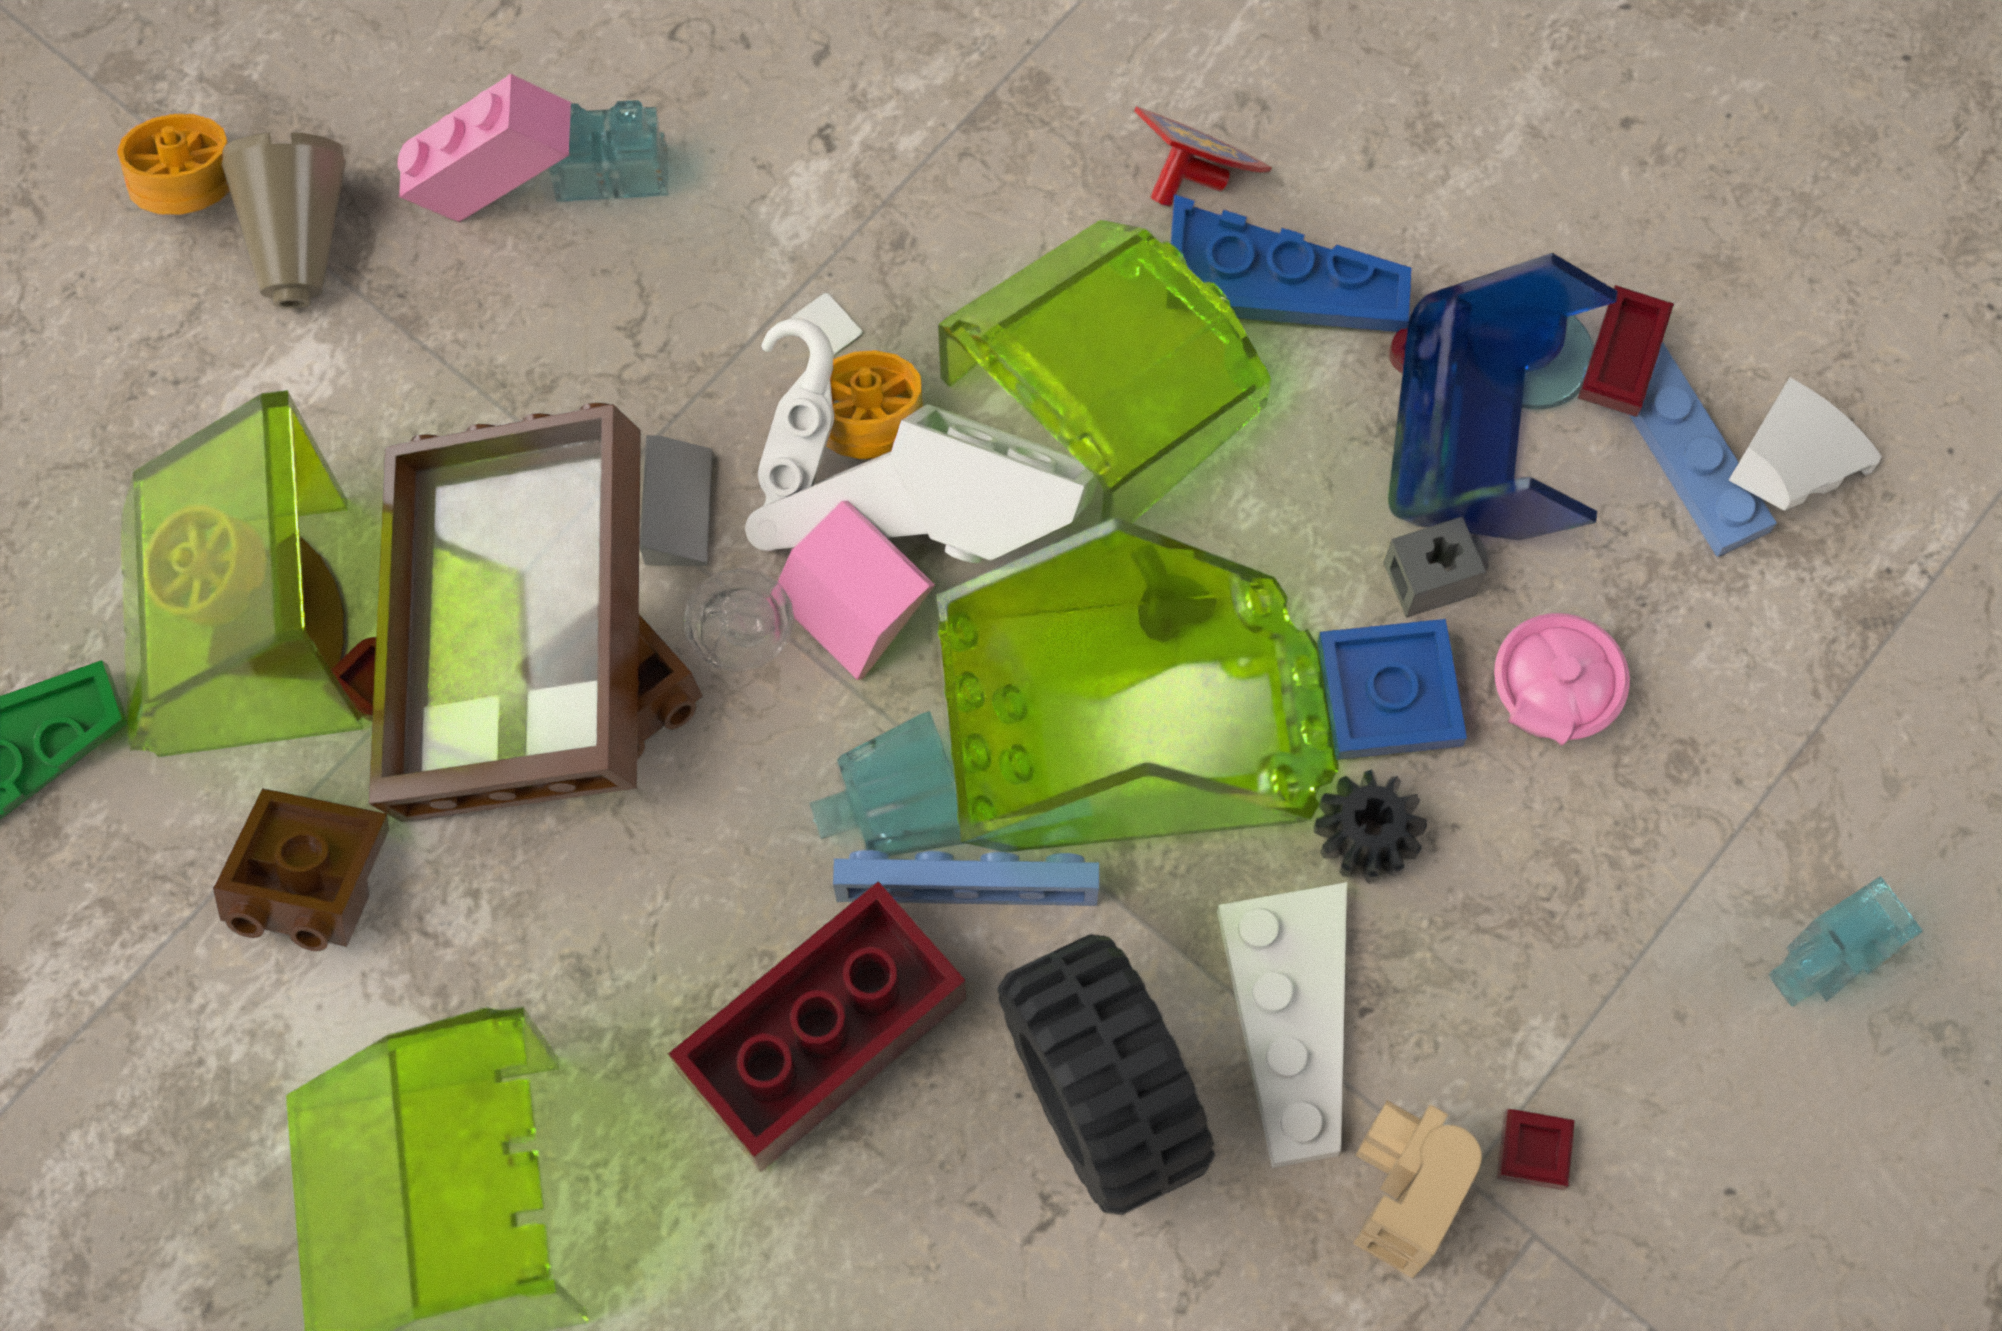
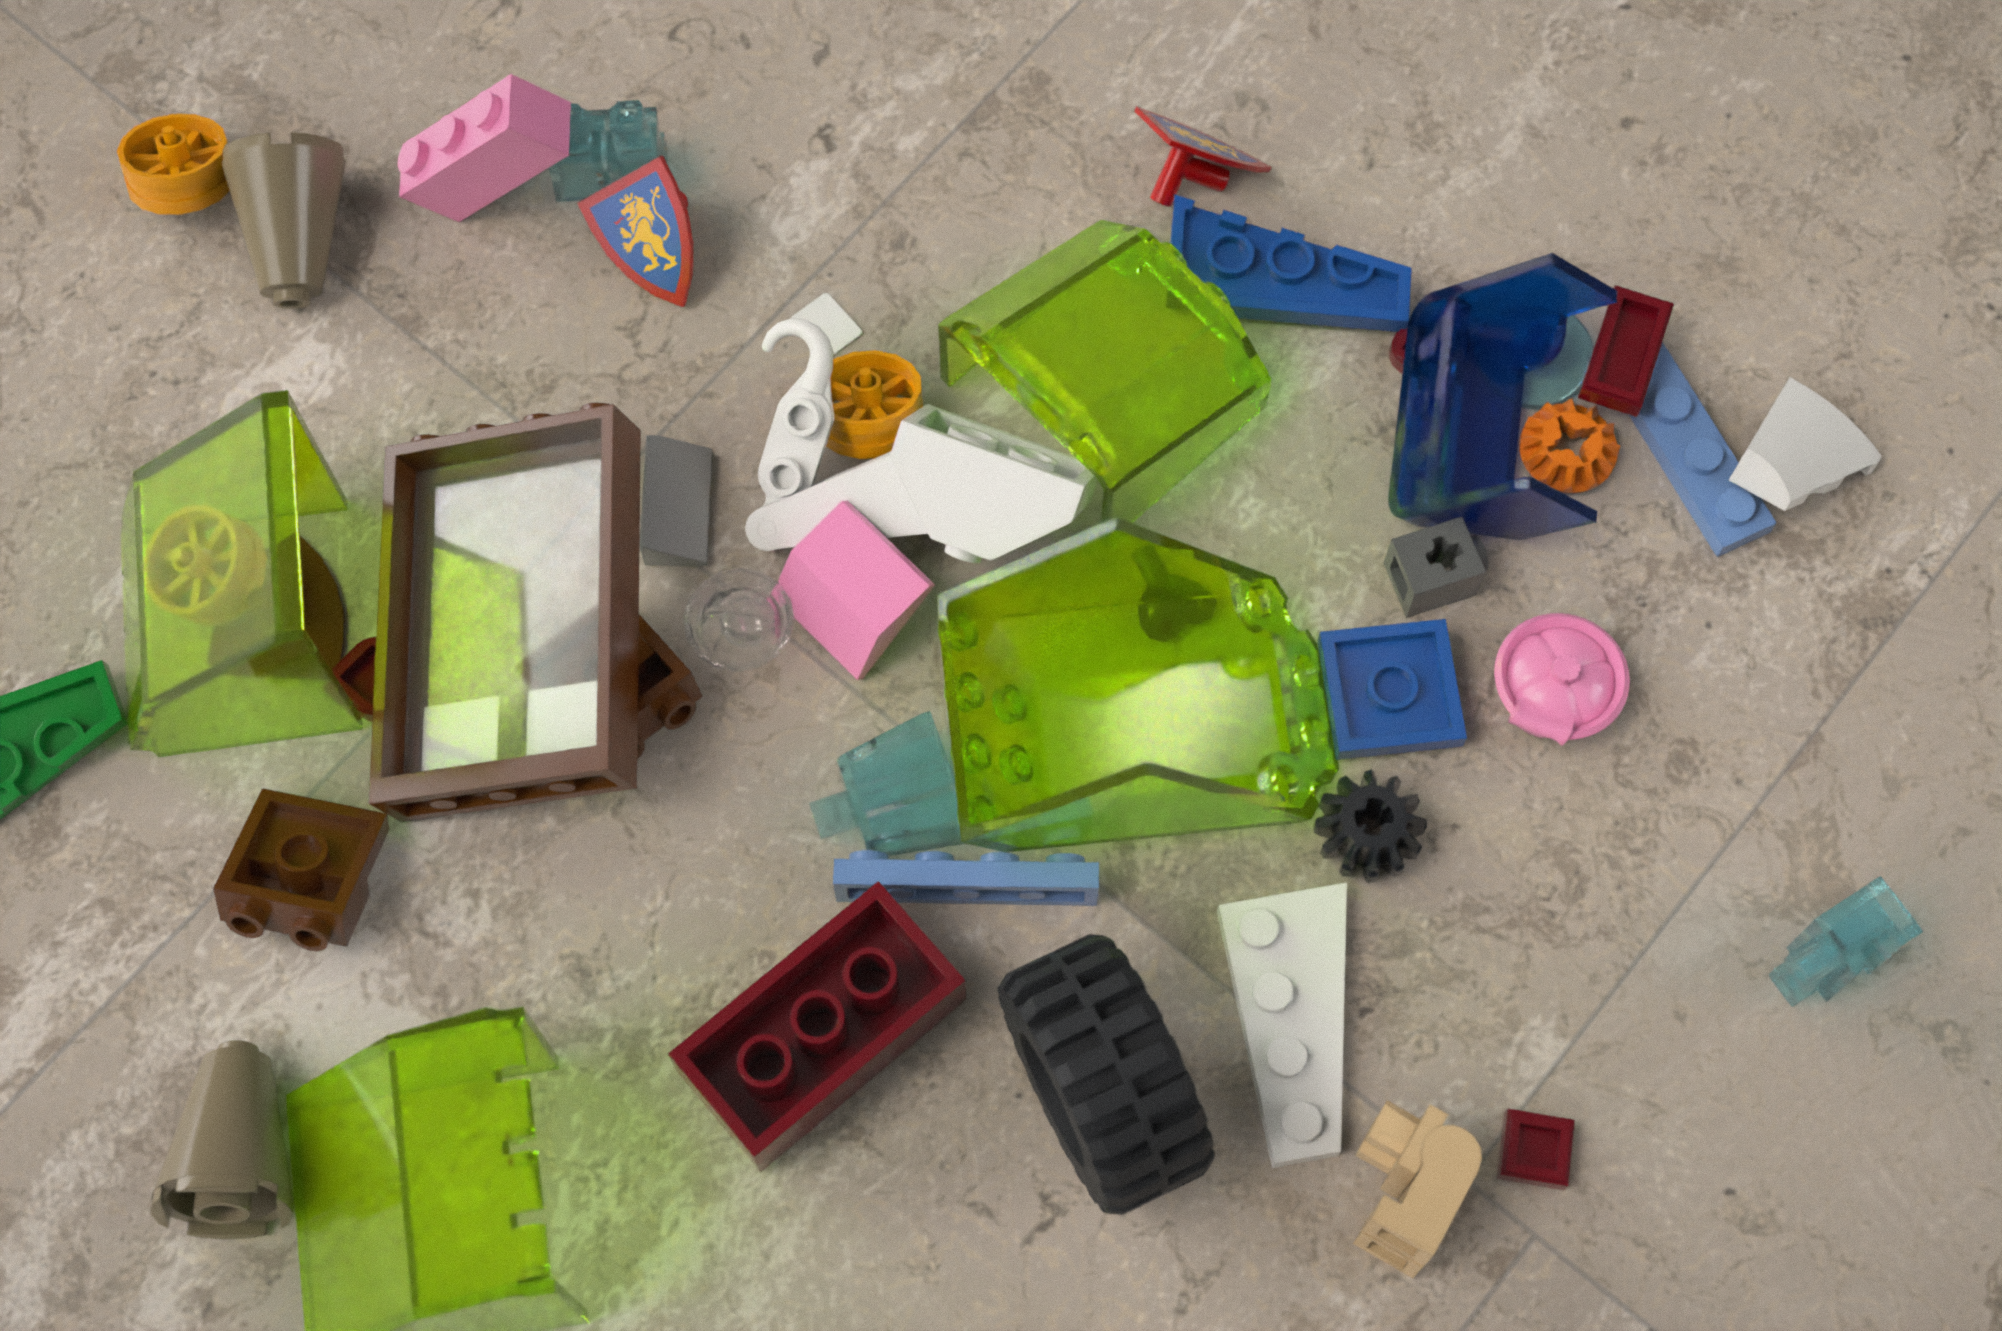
(228, 1151): none -> dark tan cone
(646, 230): none -> shield
(1562, 468): none -> orange gear

